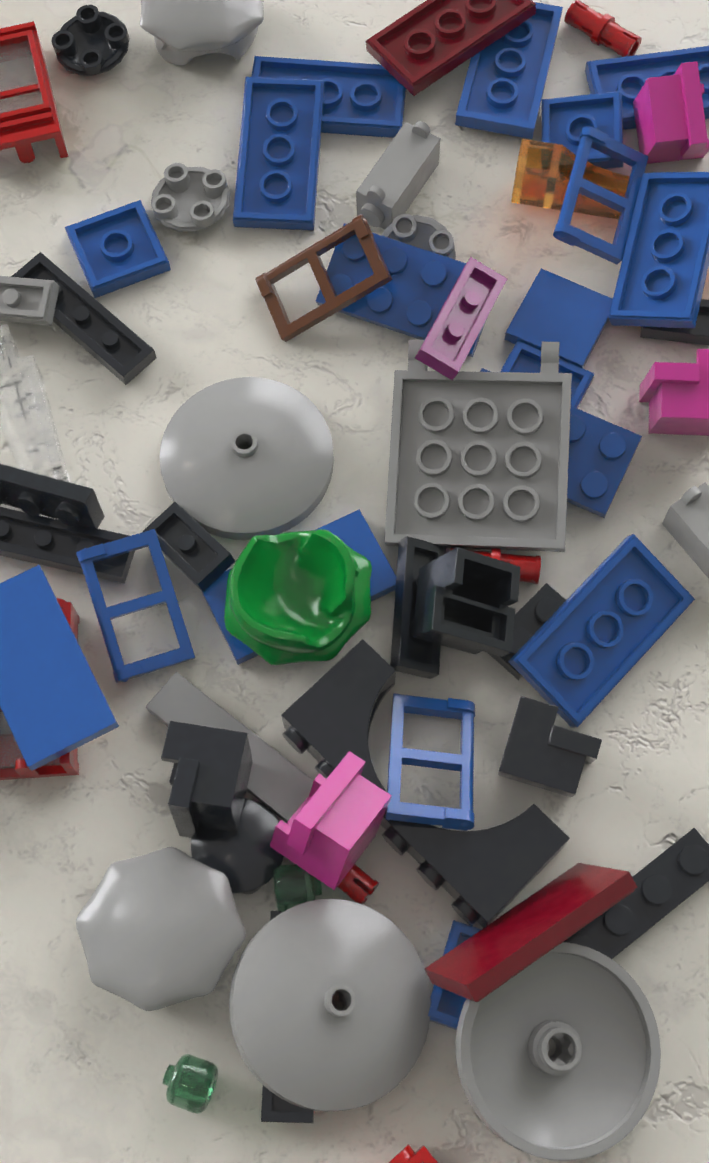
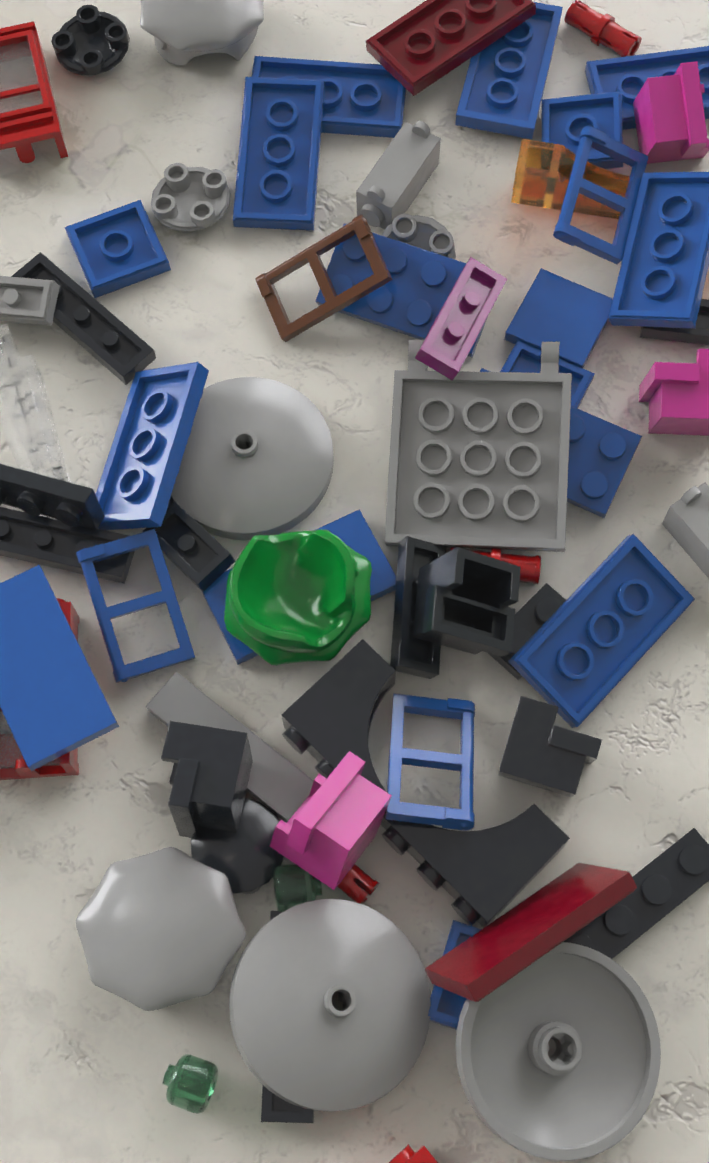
(149, 446): none -> blue plate

